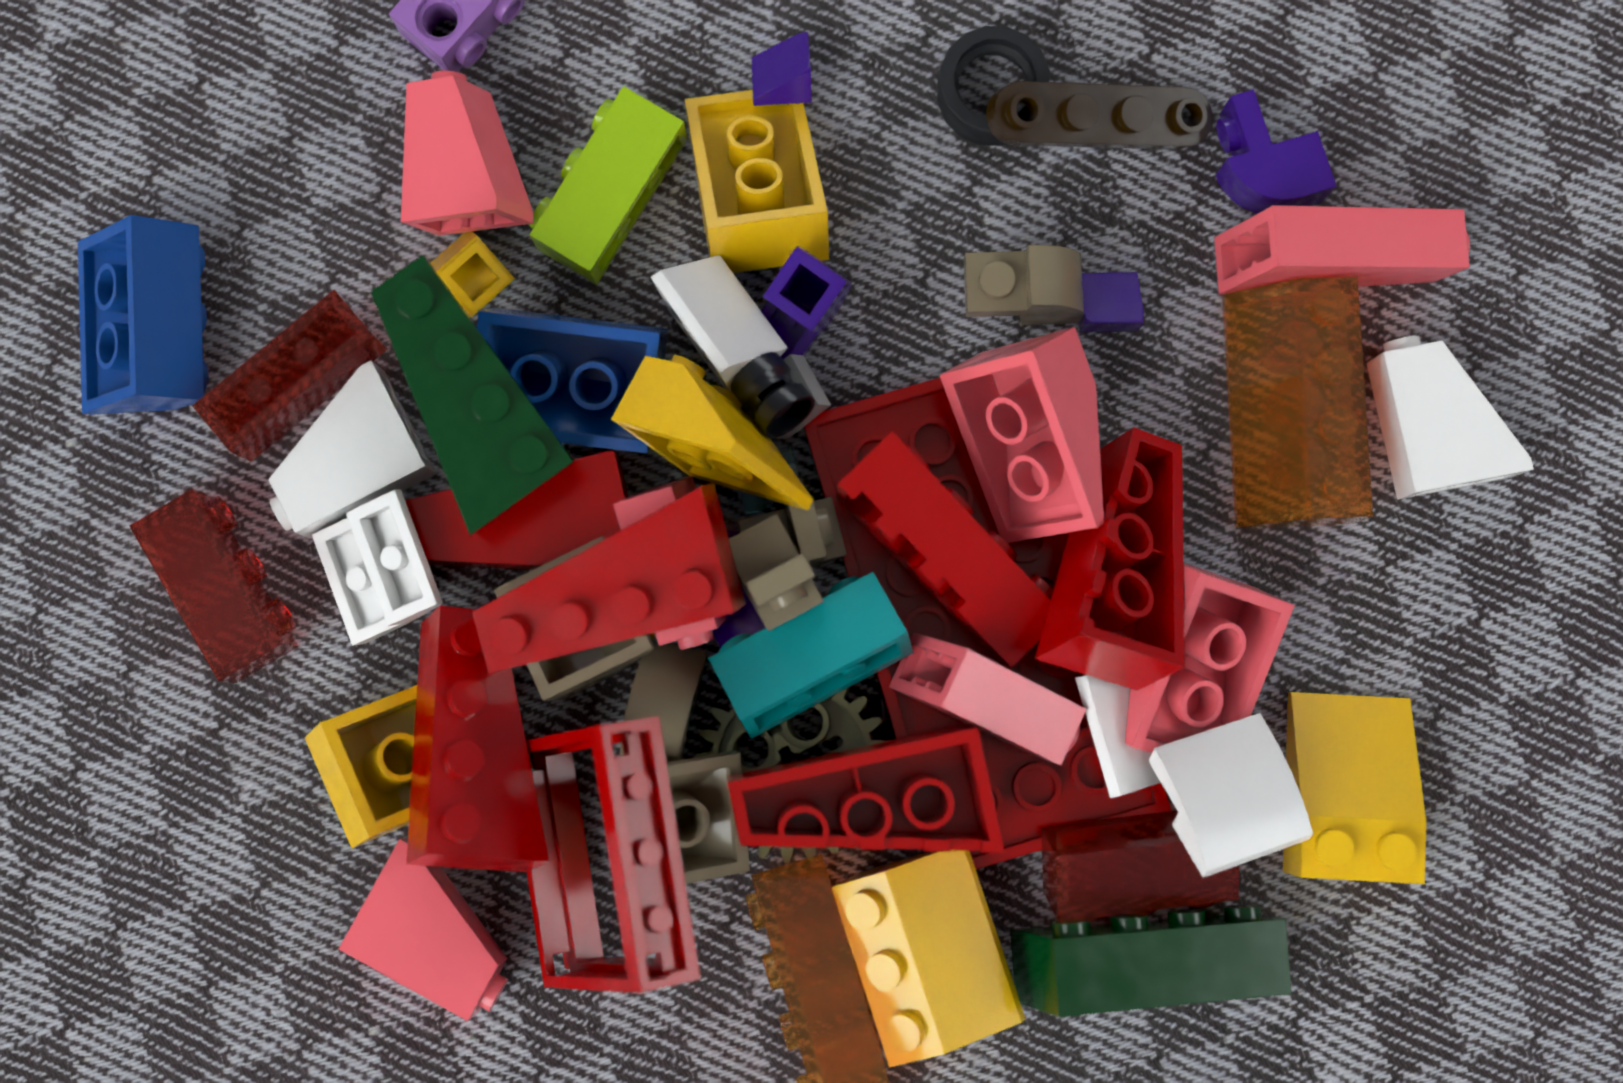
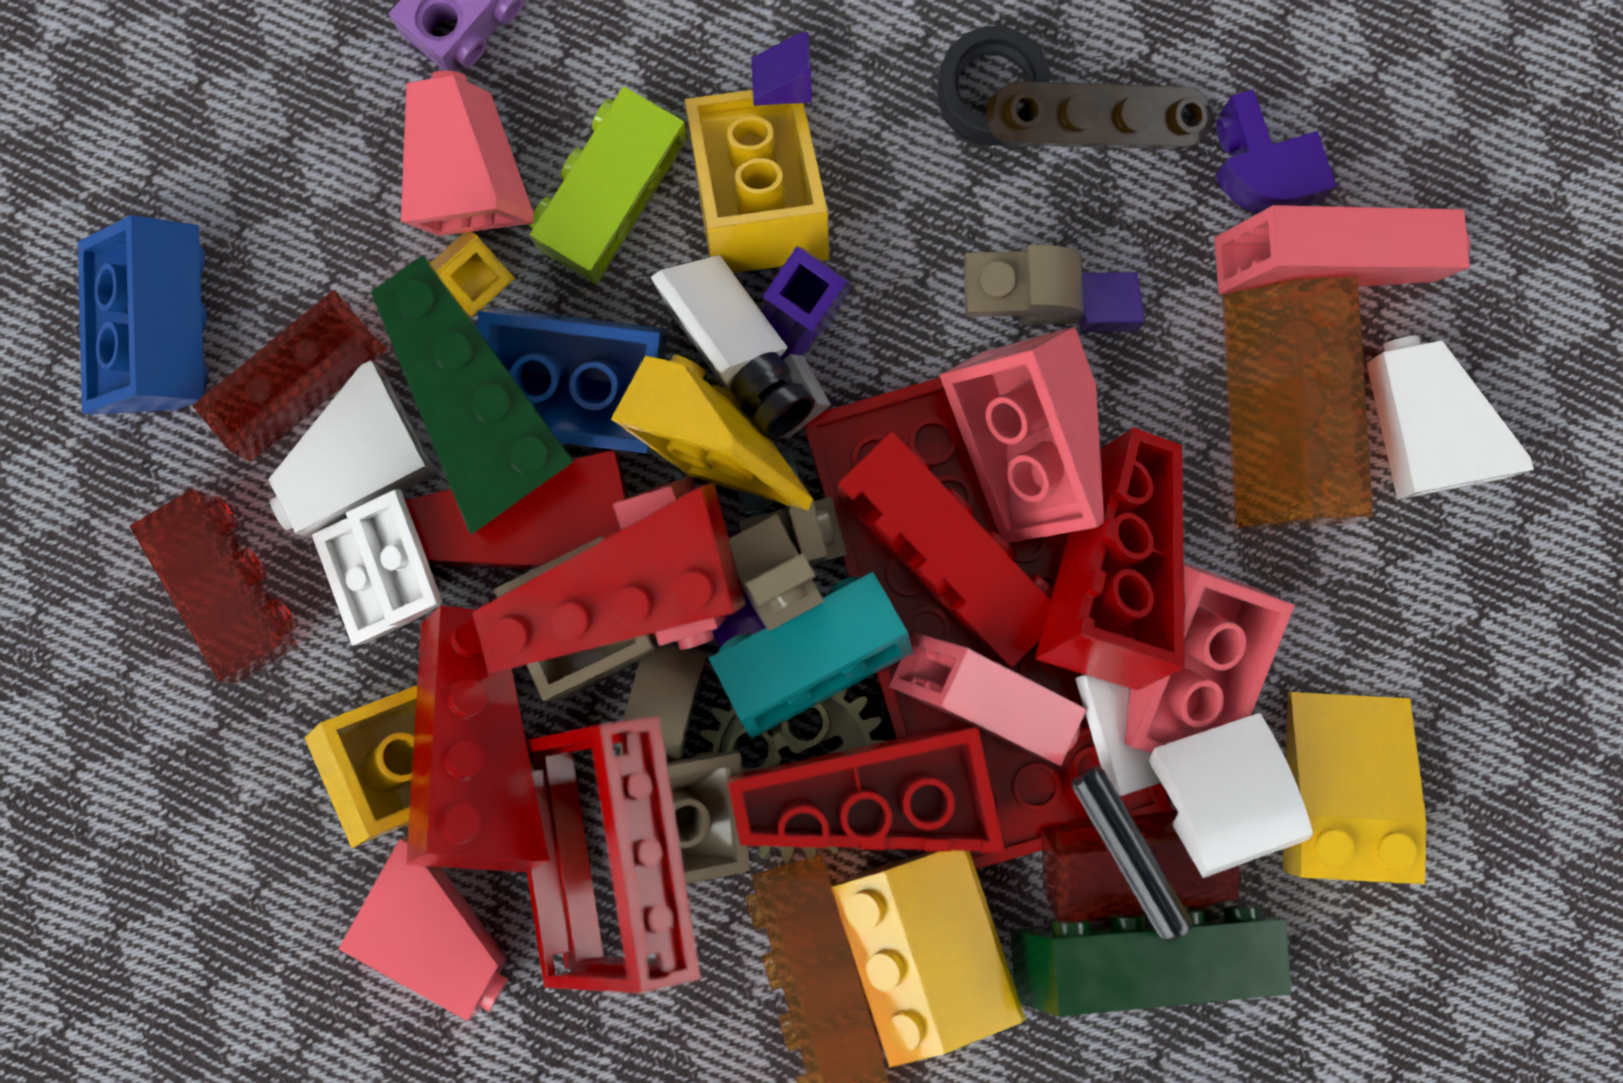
(1132, 853): none -> black axle

